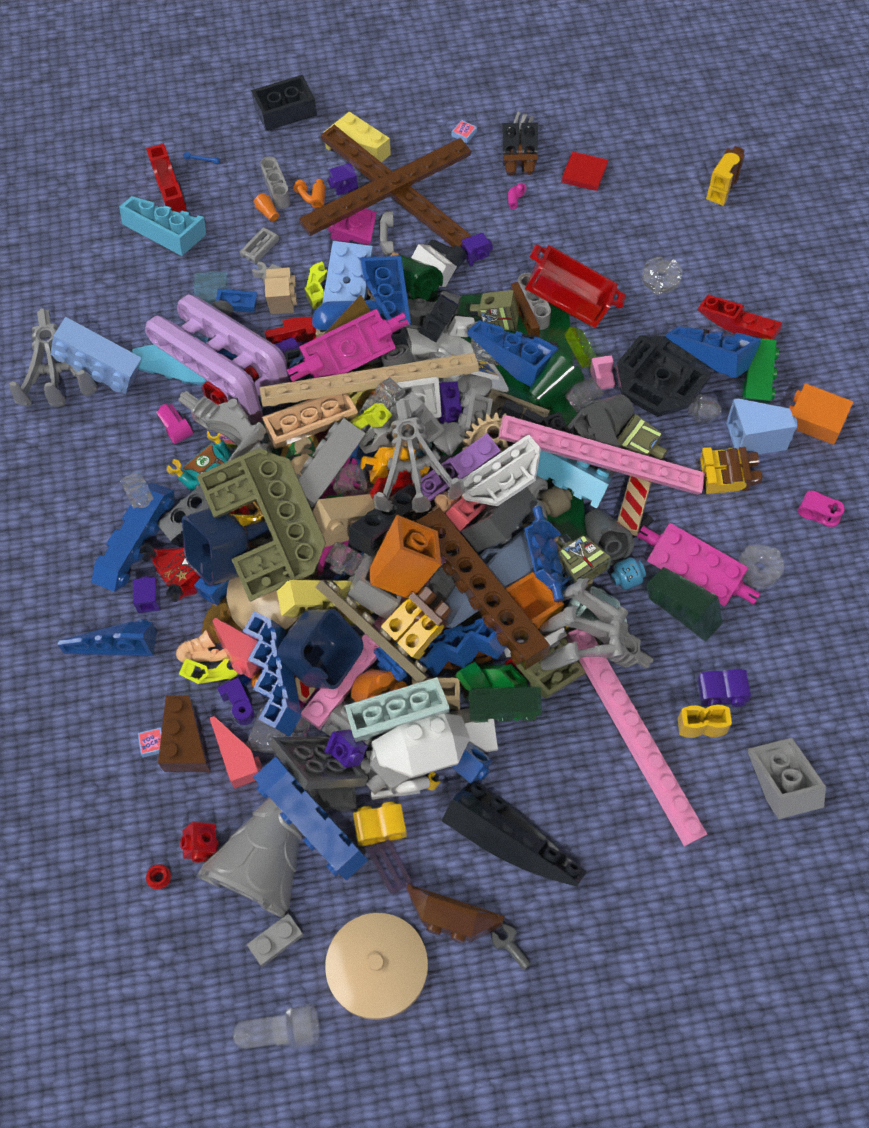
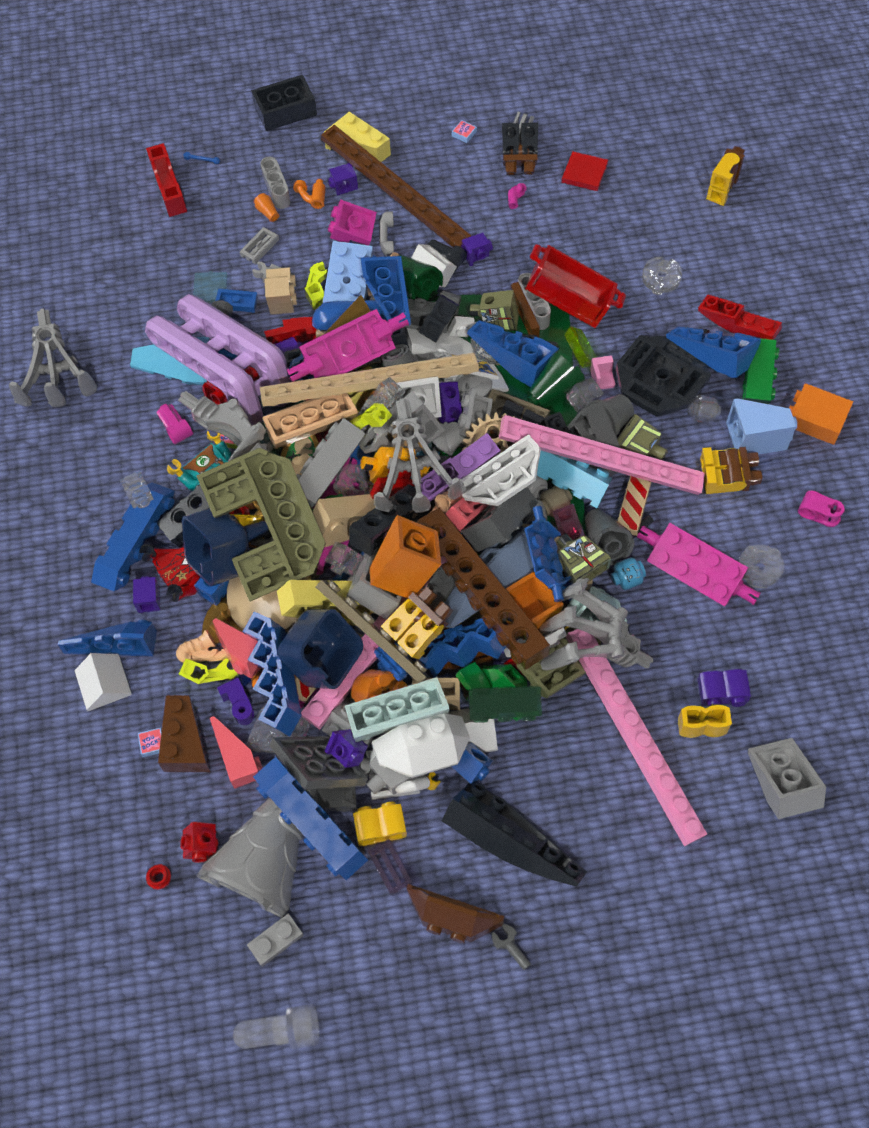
(96, 355): light blue brick -> none
(102, 680): none -> white slope
(161, 224): medium azure wedge -> none
(376, 966): tan dish -> none
(384, 187): reddish brown plate -> none
(568, 522): none -> clear pink brick
(686, 602): clear green wedge -> none

